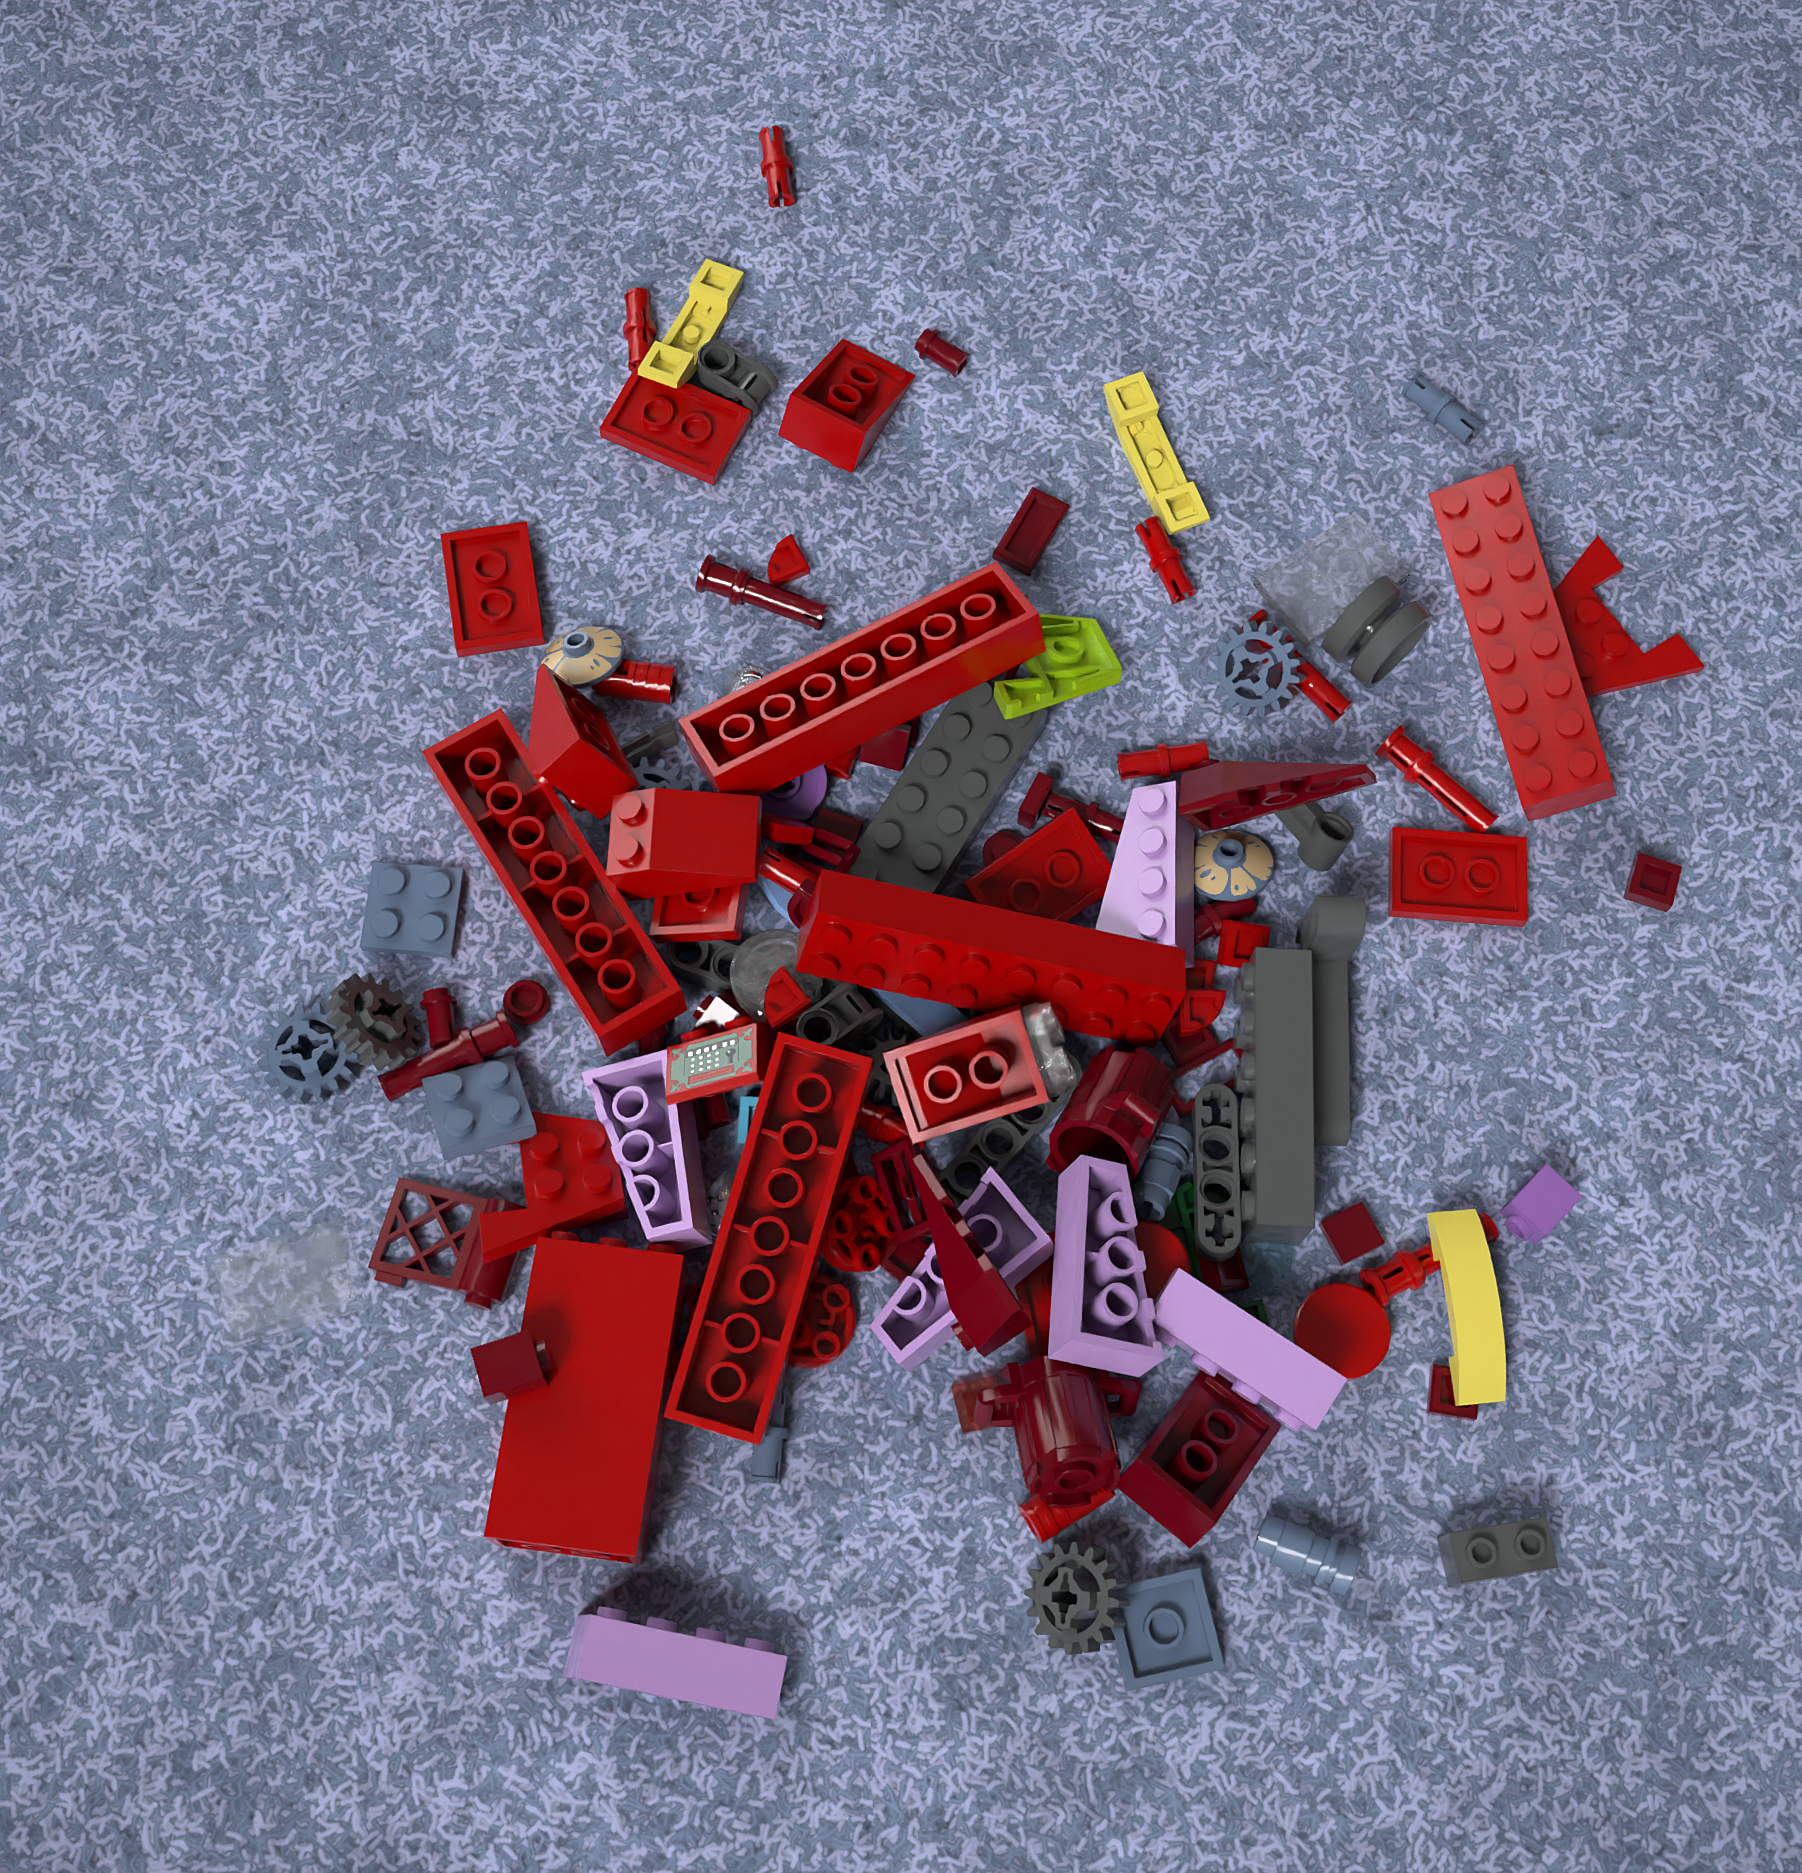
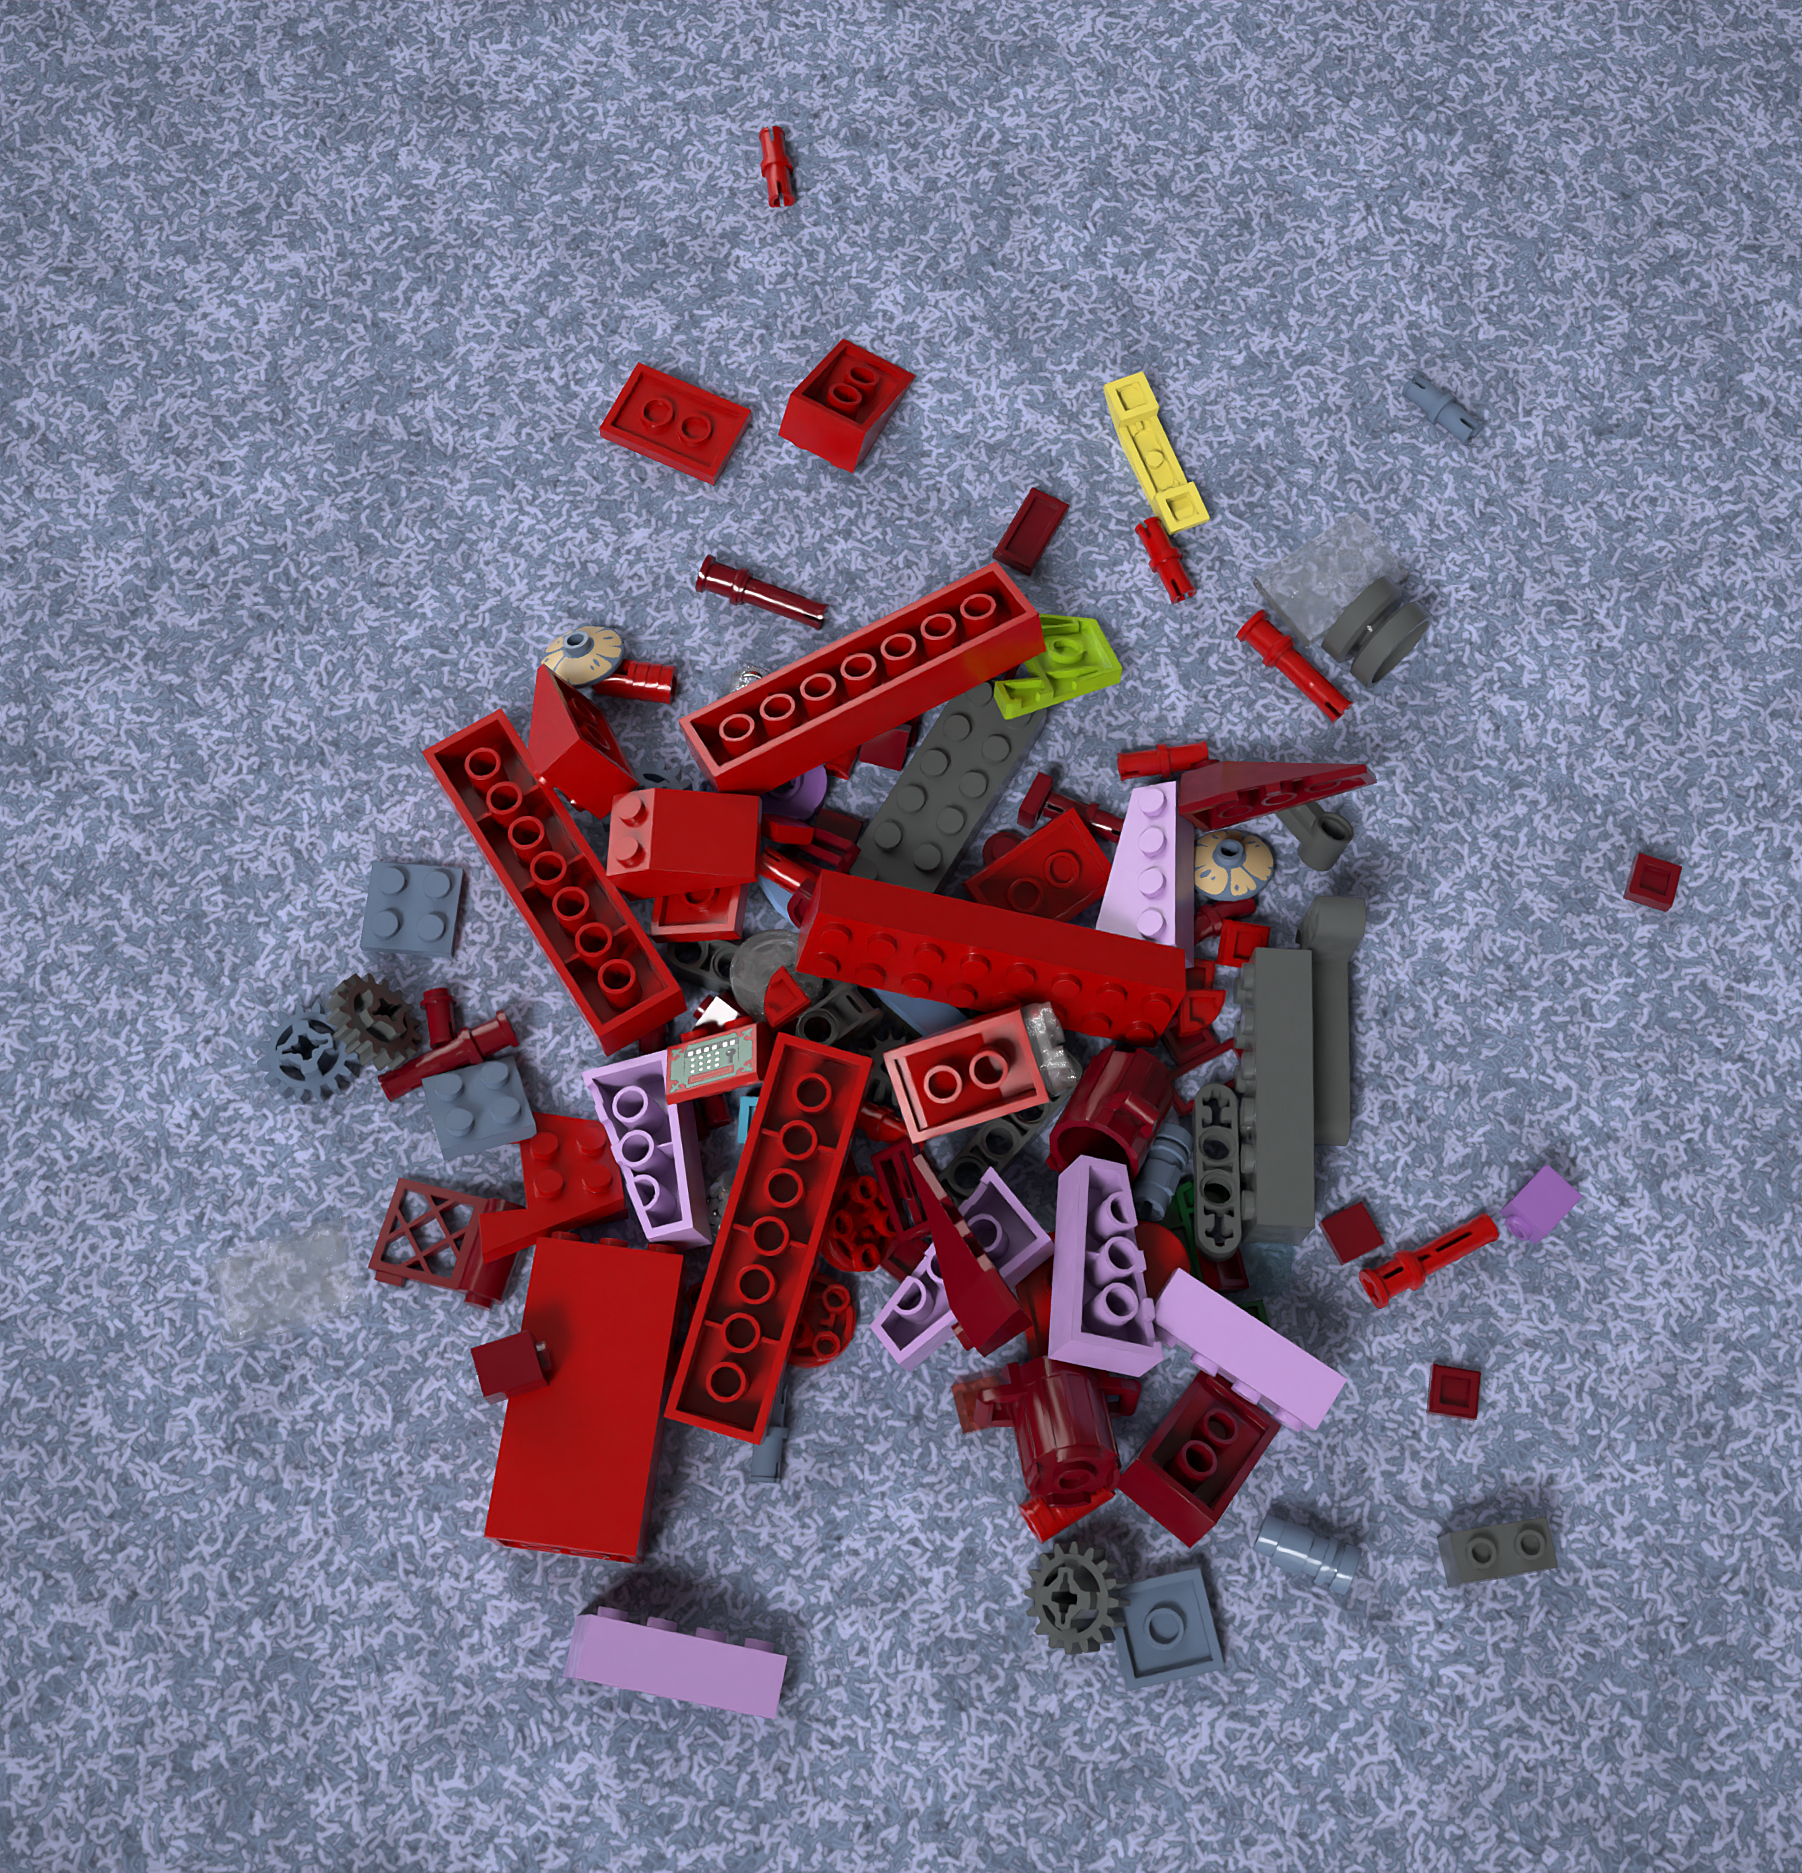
(492, 589): red plate -> none
(526, 1002): dark red plate -> none
(639, 326): red pin -> none
(648, 744): dark grey axle -> none
(698, 322): light yellow slope -> none
(741, 378): dark grey piece -> none
(786, 563): red tile -> none
(941, 352): dark red pin -> none
(1246, 656): sand blue gear -> none
(1343, 1329): red tile -> none
(1420, 767): red pin -> none
(1457, 877): red plate -> none
(1472, 1307): light yellow slope -> none
(1521, 645): red brick -> none
(1600, 646): red wing -> none

